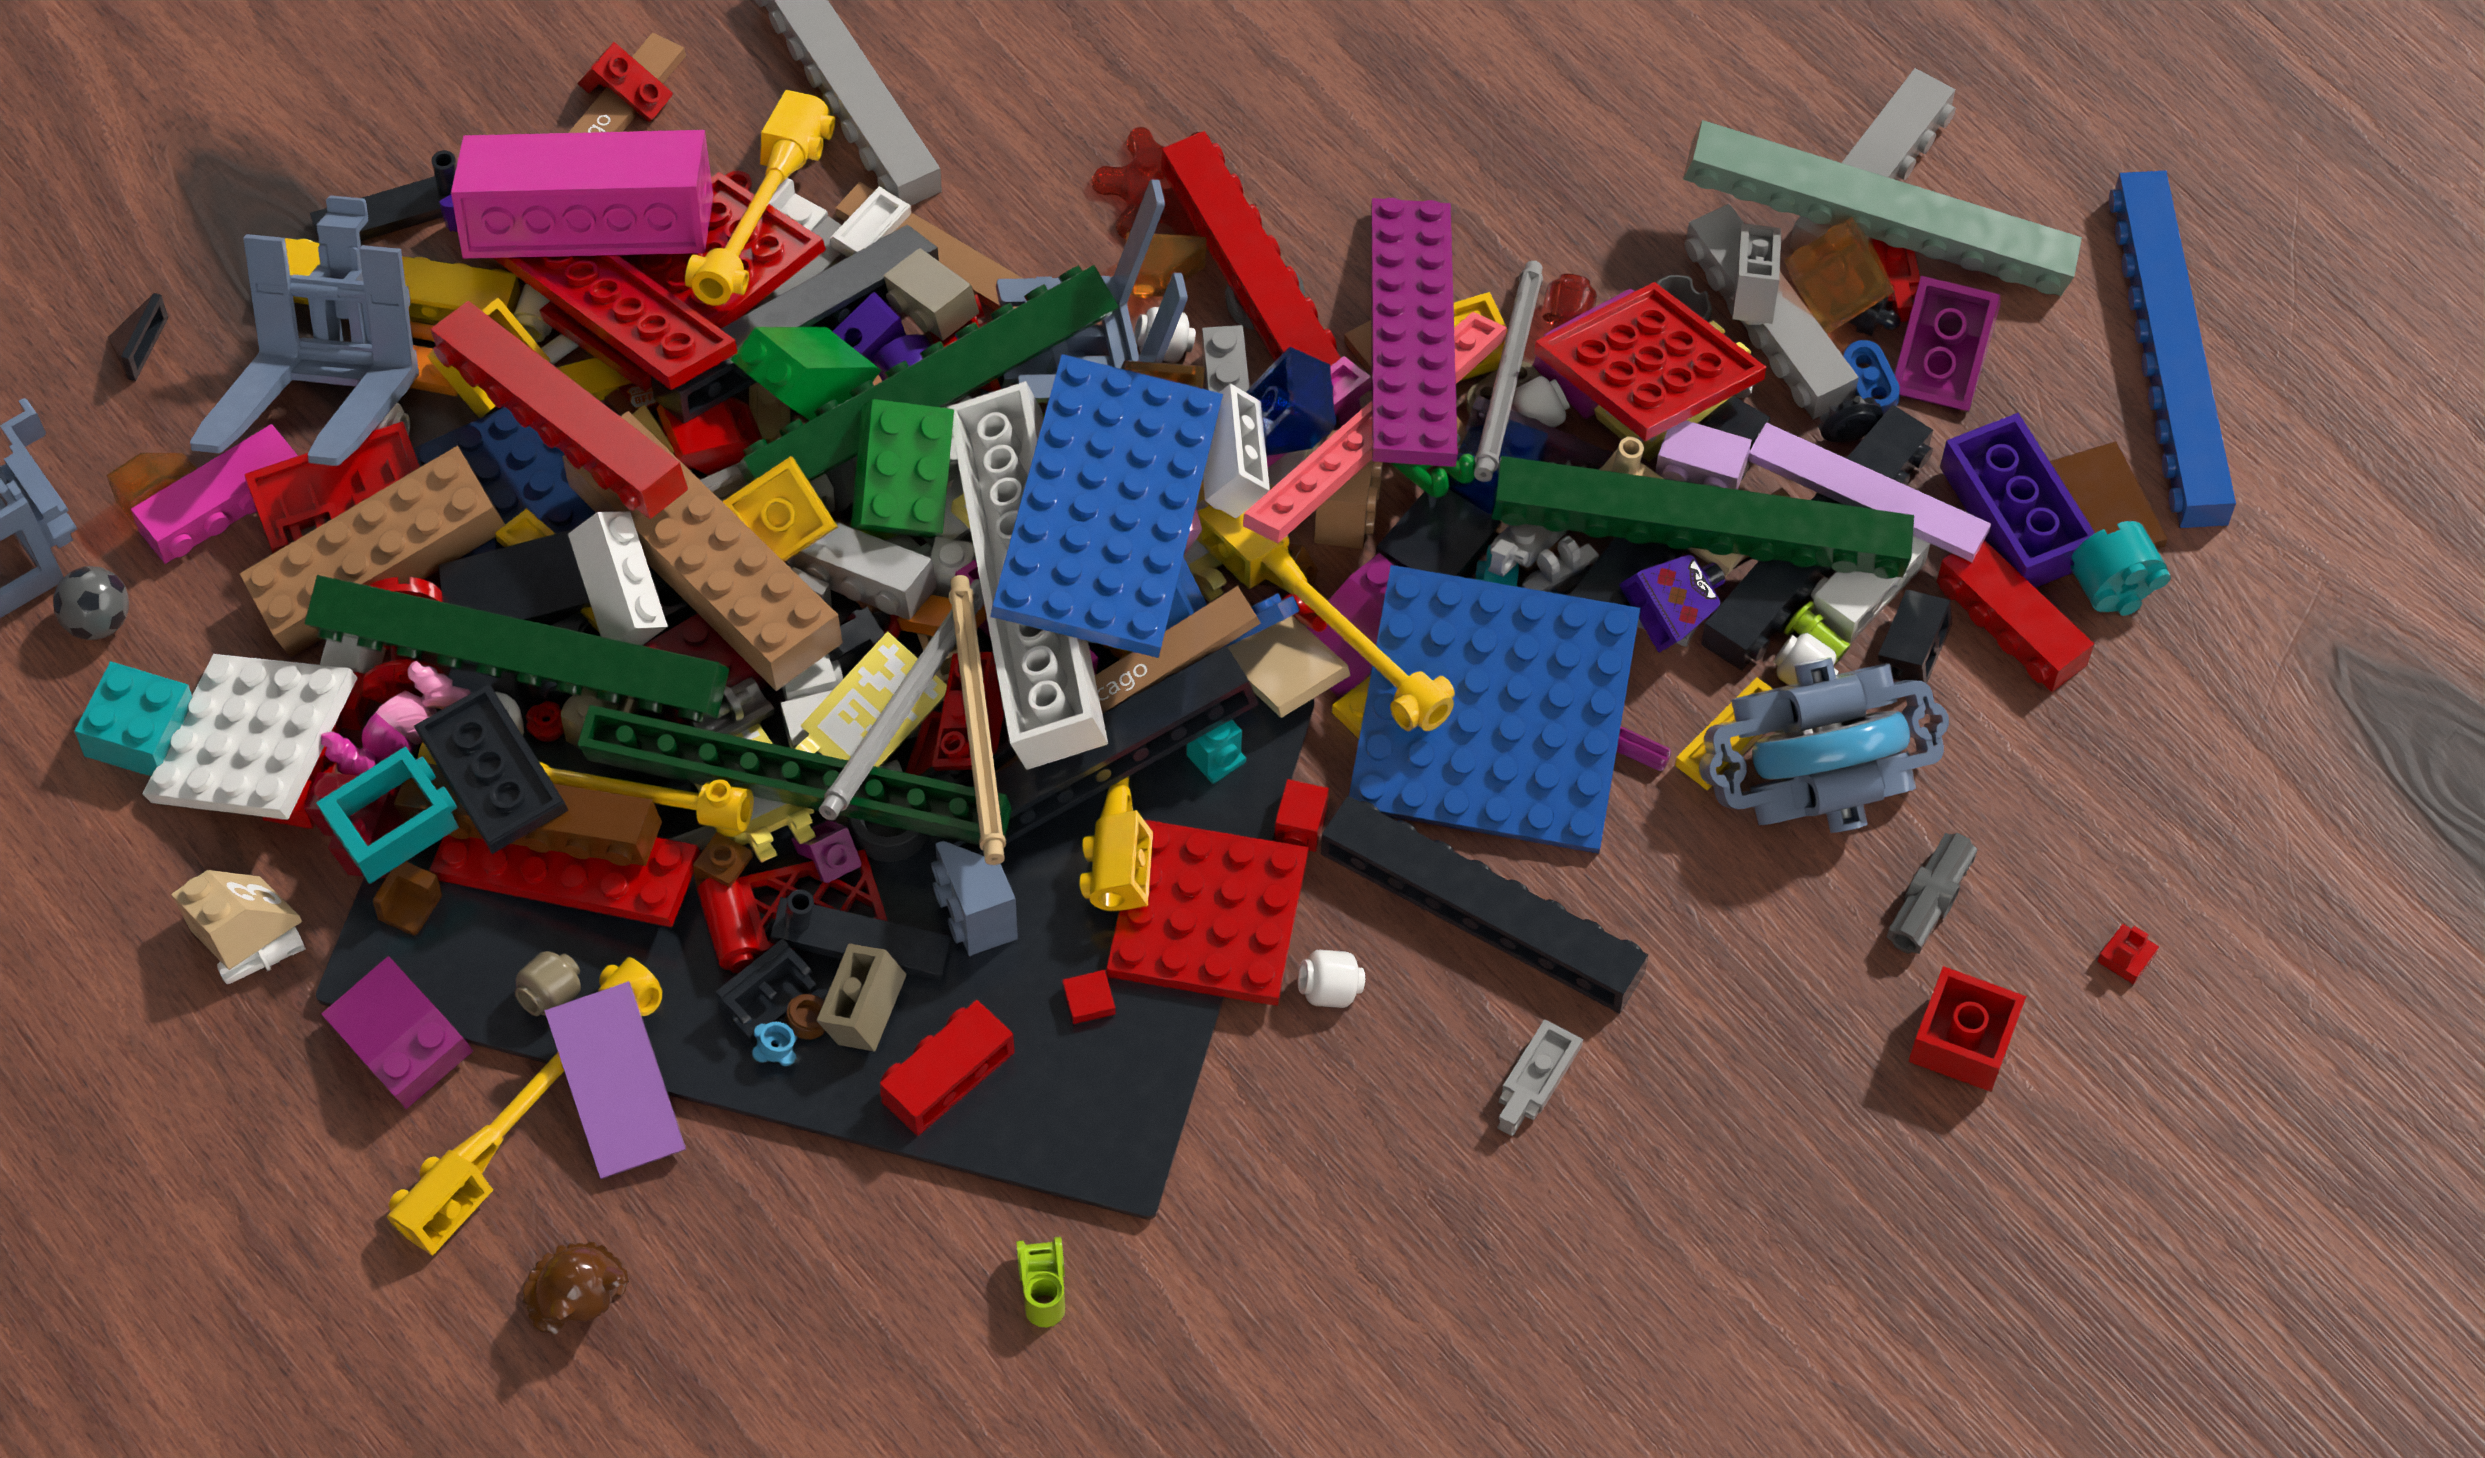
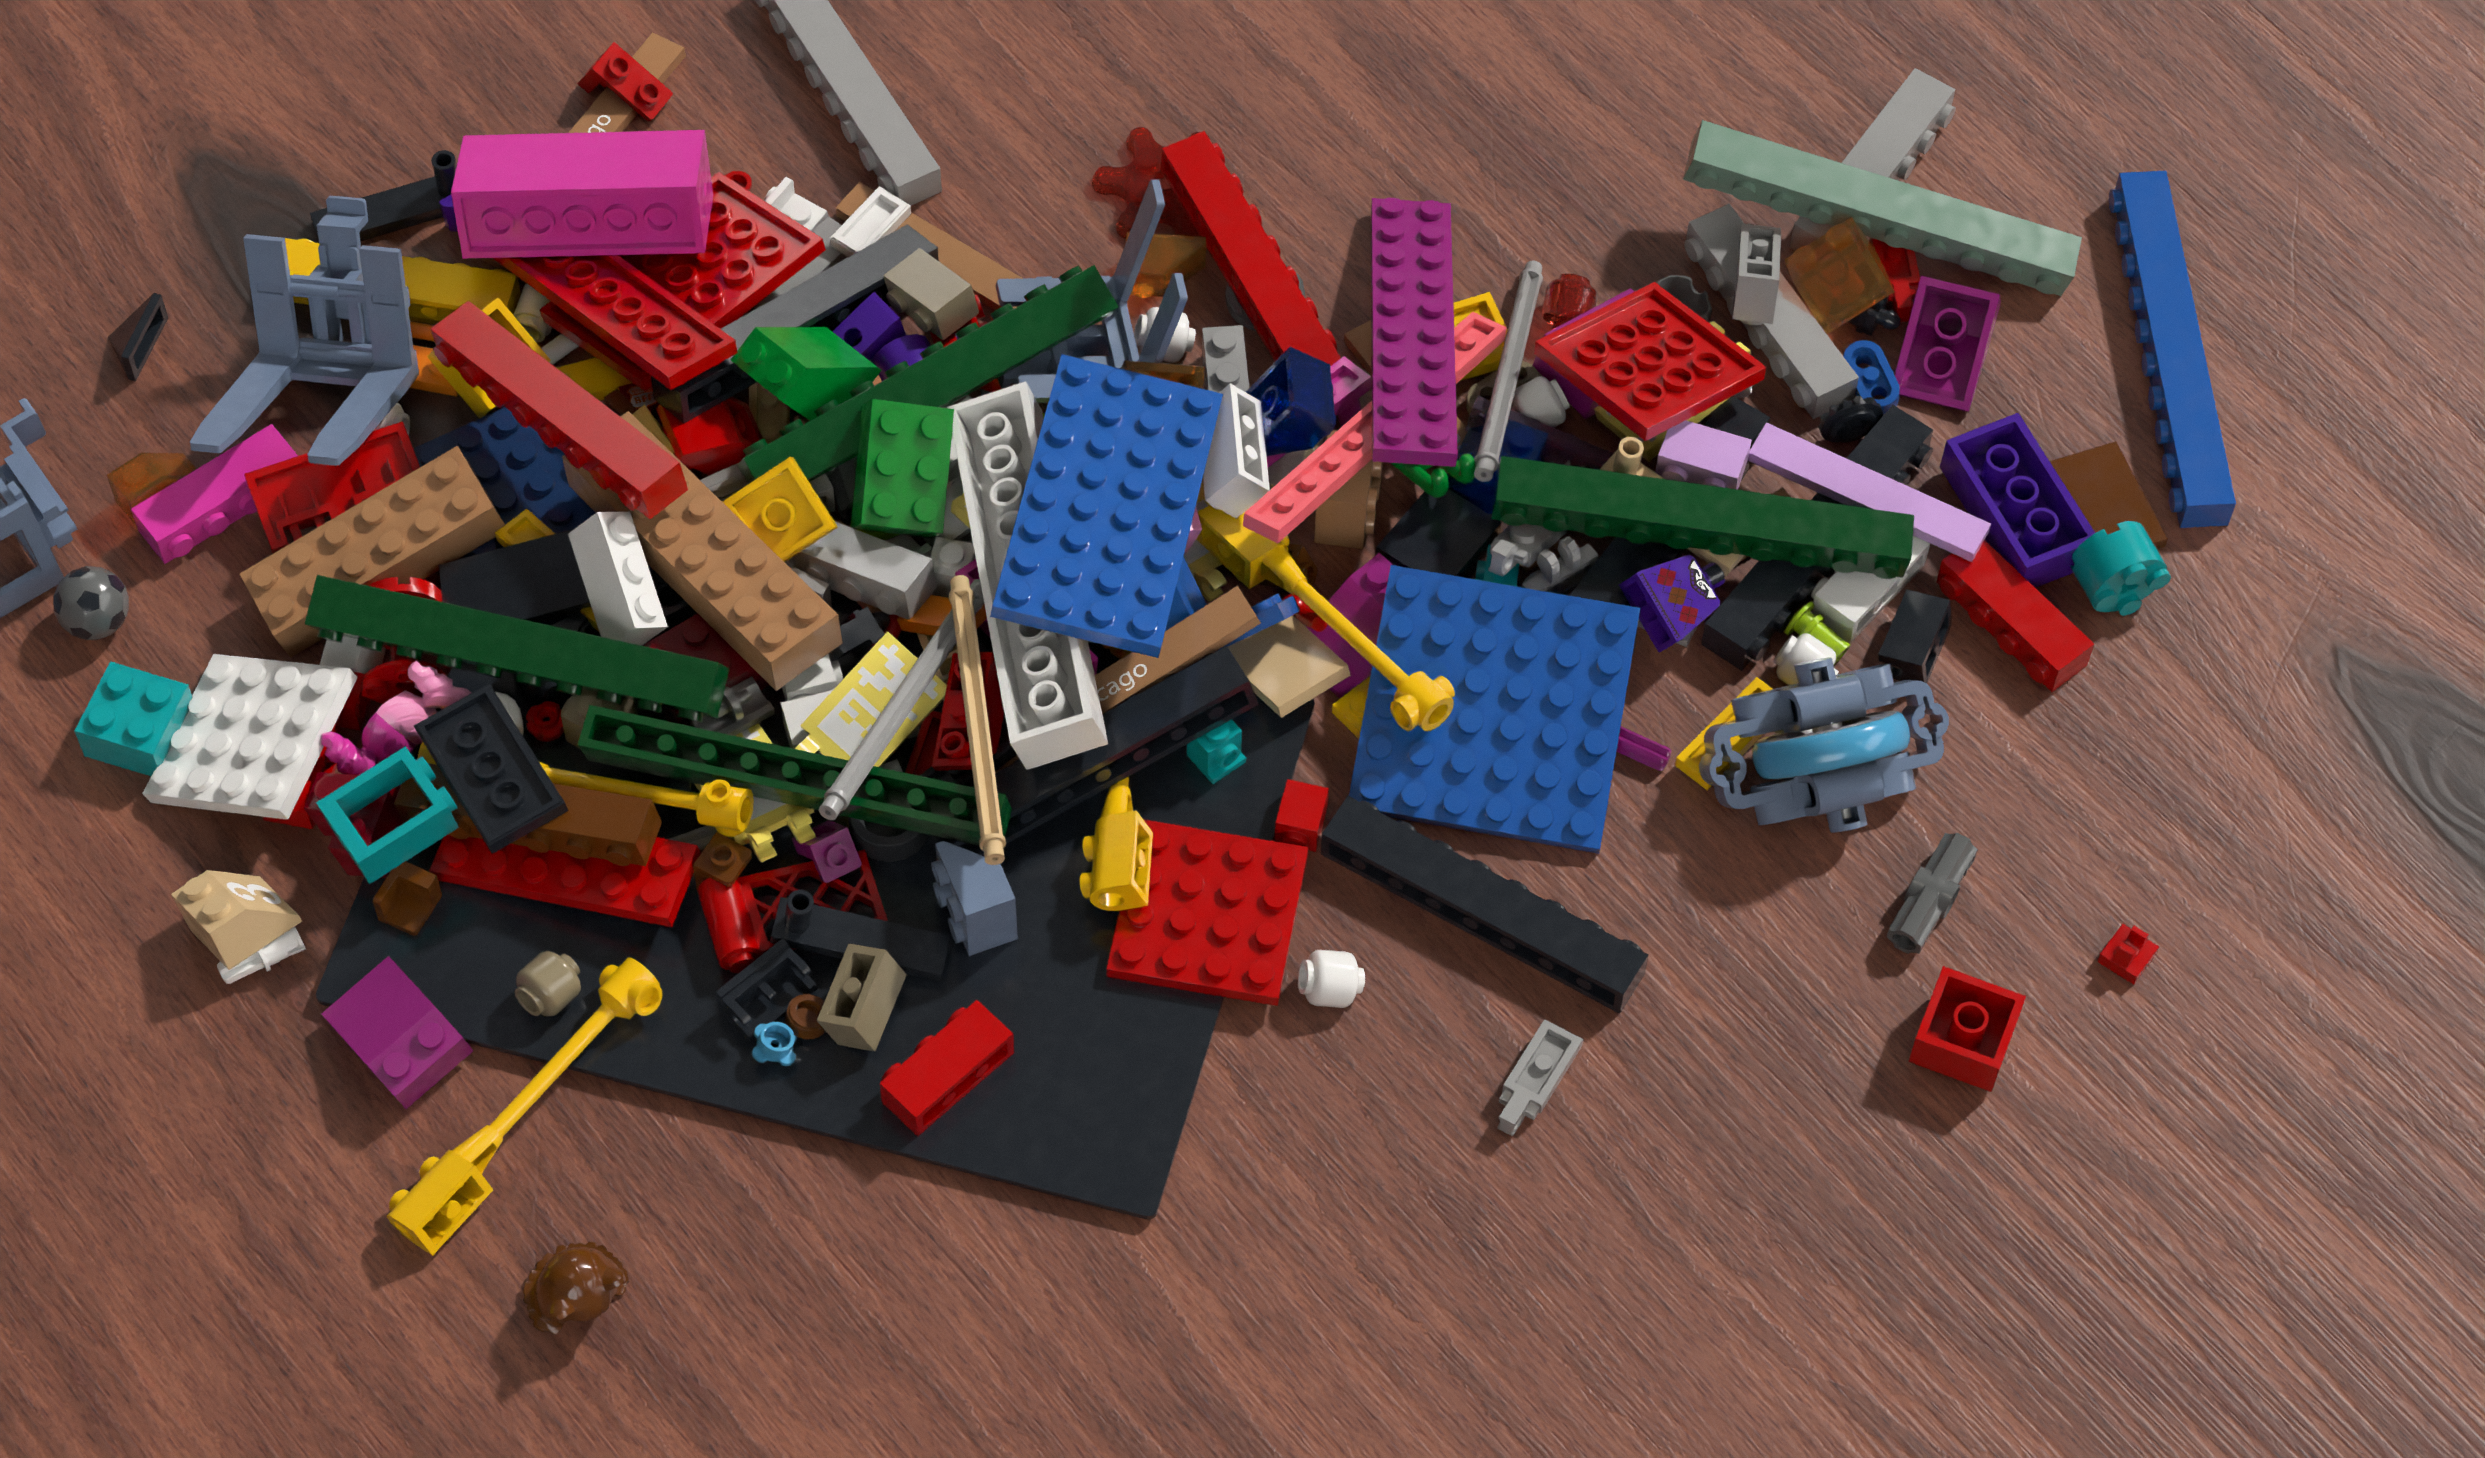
(615, 1080): medium lavender tile -> none
(787, 141): yellow bar -> none
(1042, 1274): lime piece -> none
(1089, 997): red tile -> none

